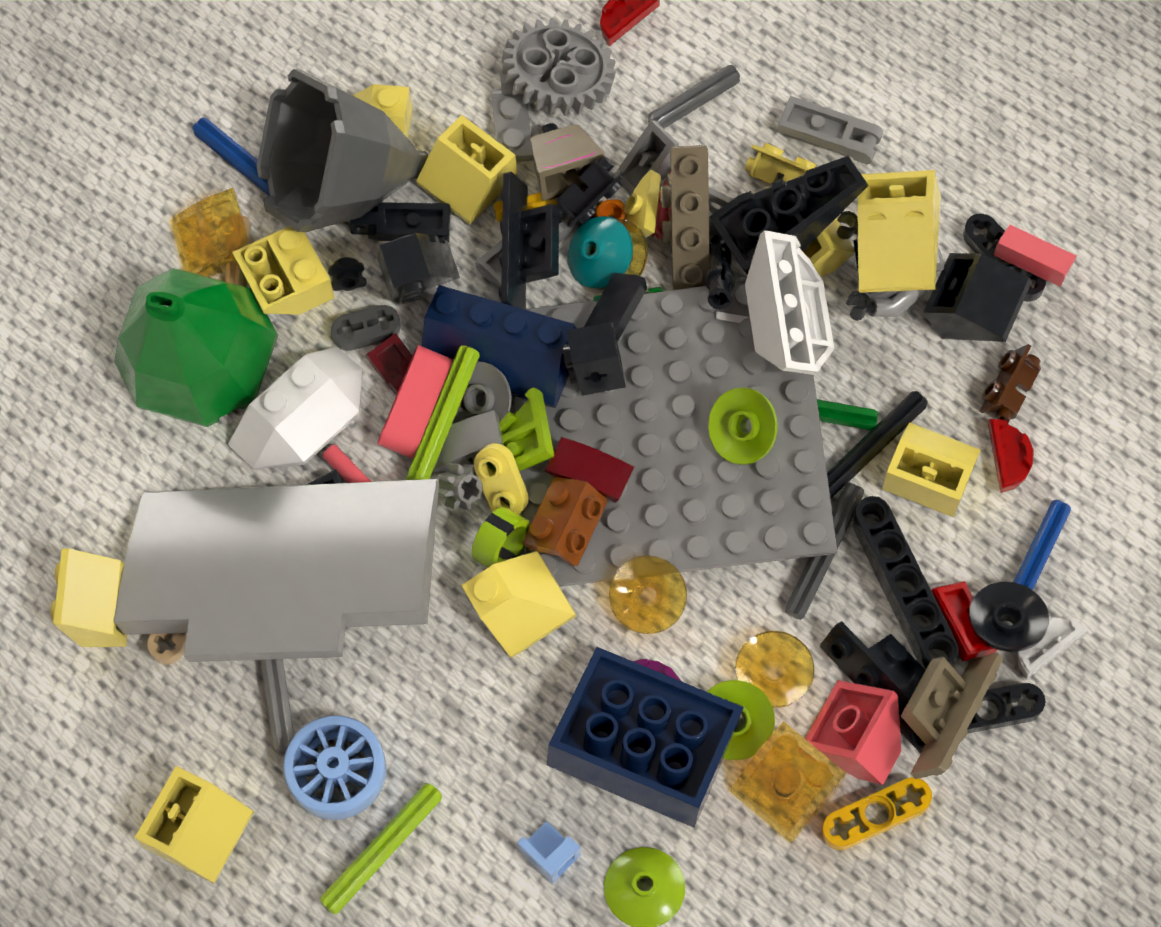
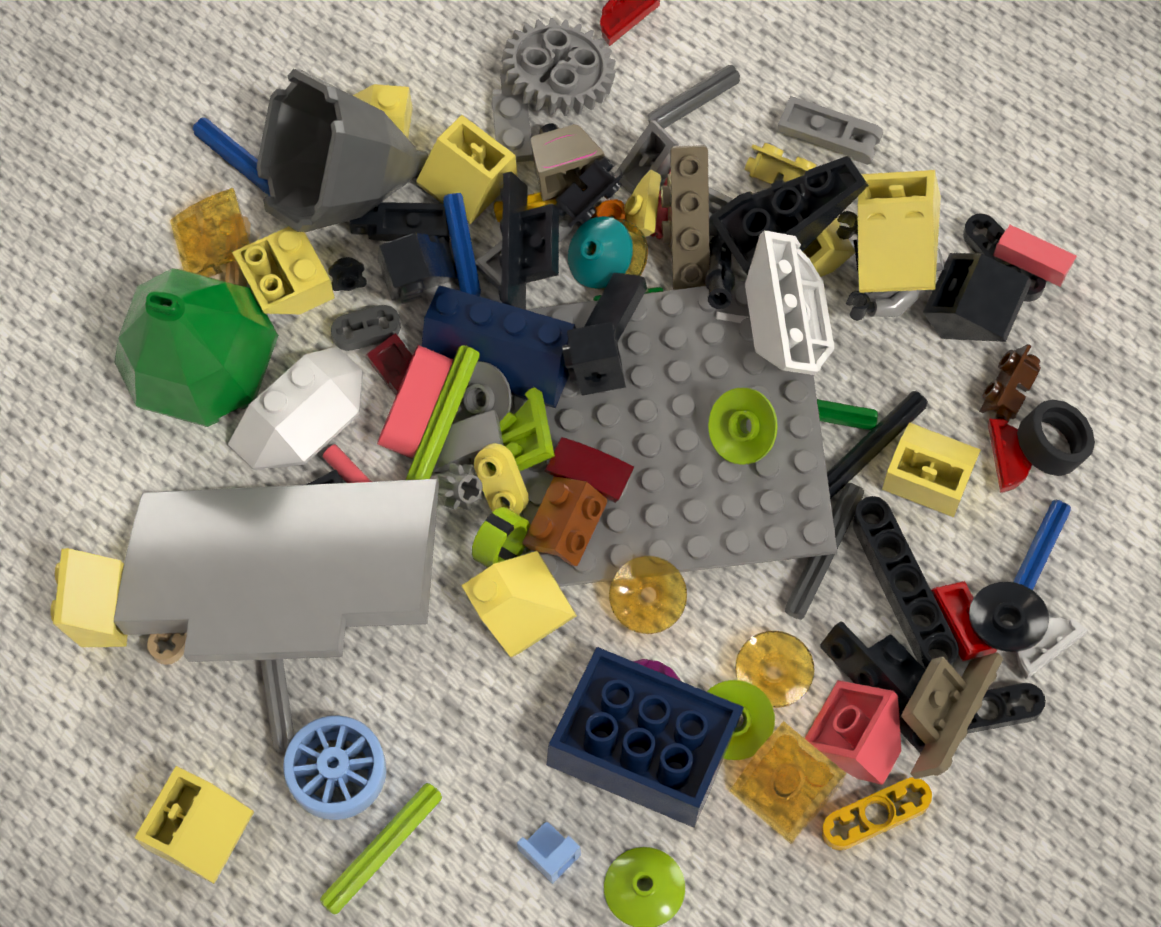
(461, 244): none -> blue axle
(1070, 423): none -> black tyre

